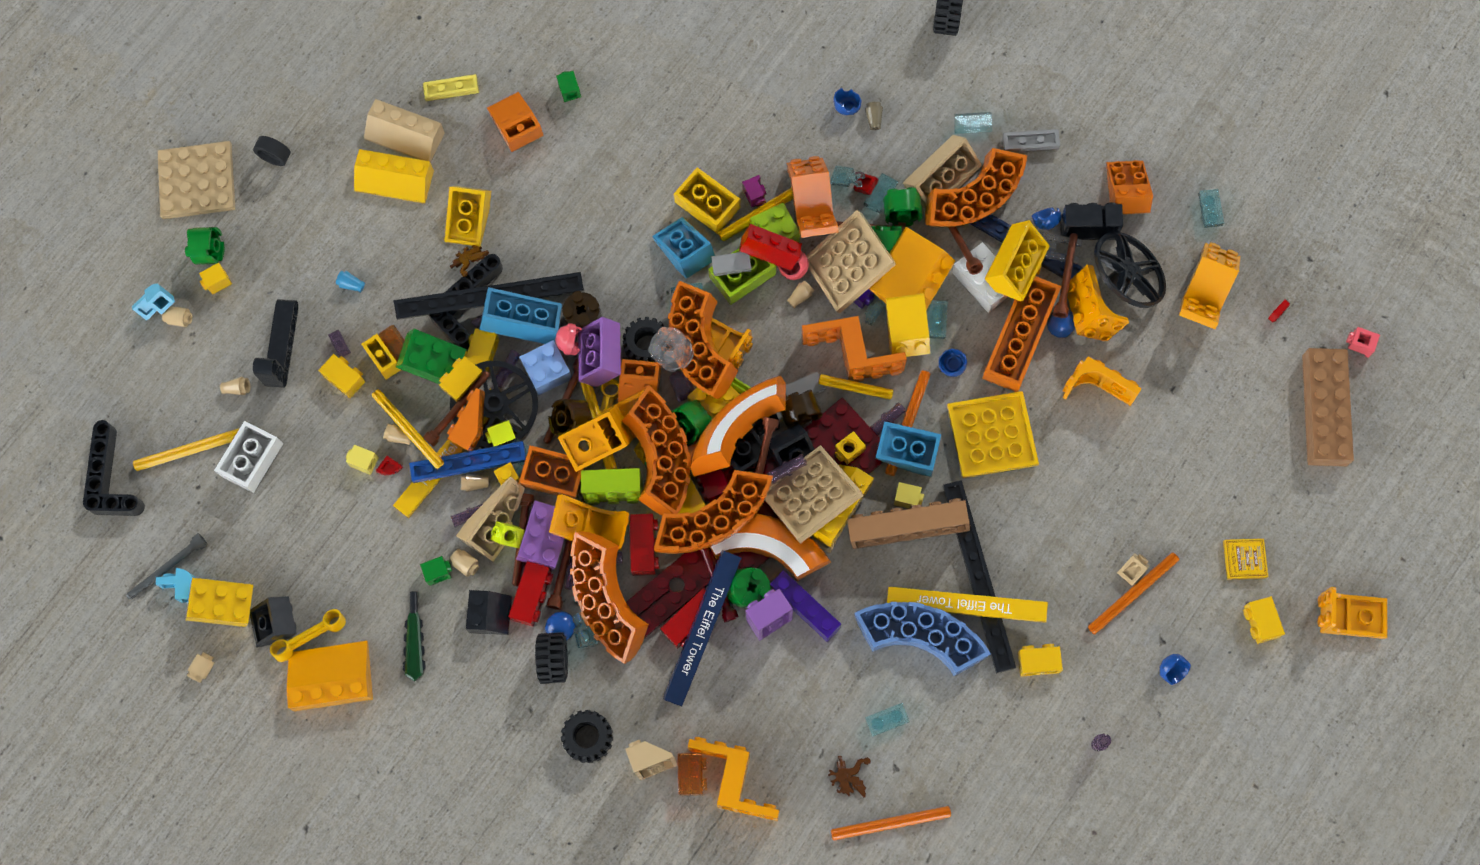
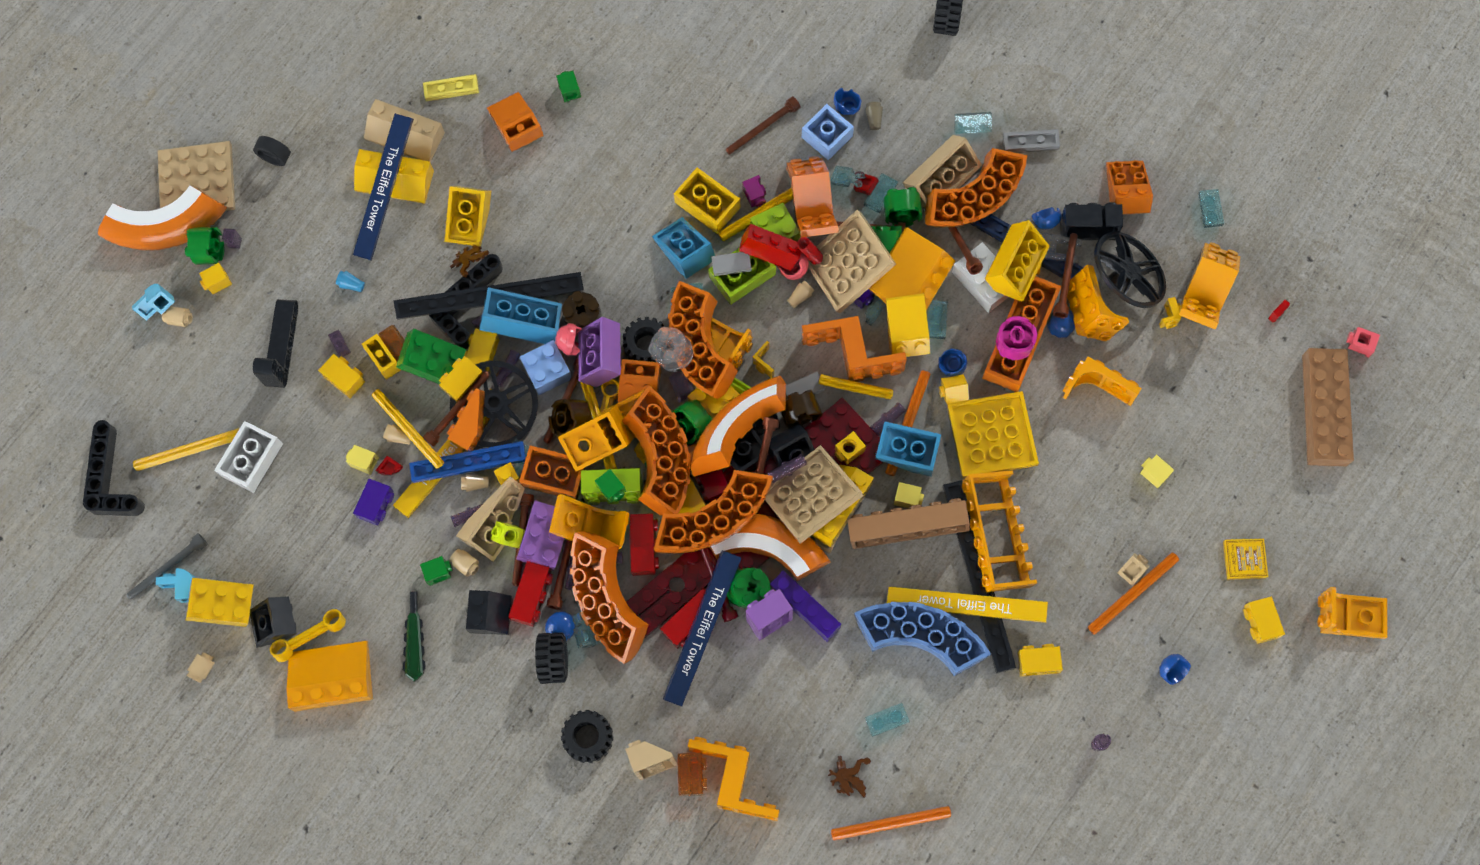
(163, 226): none -> orange brick
(231, 238): none -> clear purple piece
(237, 386): tan cone -> none
(374, 502): none -> dark purple brick
(383, 186): none -> dark blue tile
(500, 433): neon yellow brick -> none
(610, 486): none -> green brick
(761, 366): none -> yellow bracket
(791, 105): none -> copper piece
(810, 250): none -> red piece
(827, 132): none -> light blue brick
(954, 389): none -> yellow brick
(1015, 530): none -> light orange window
(1016, 338): none -> dark pink brick
(1156, 470): none -> light yellow brick
(1172, 309): none -> yellow bracket

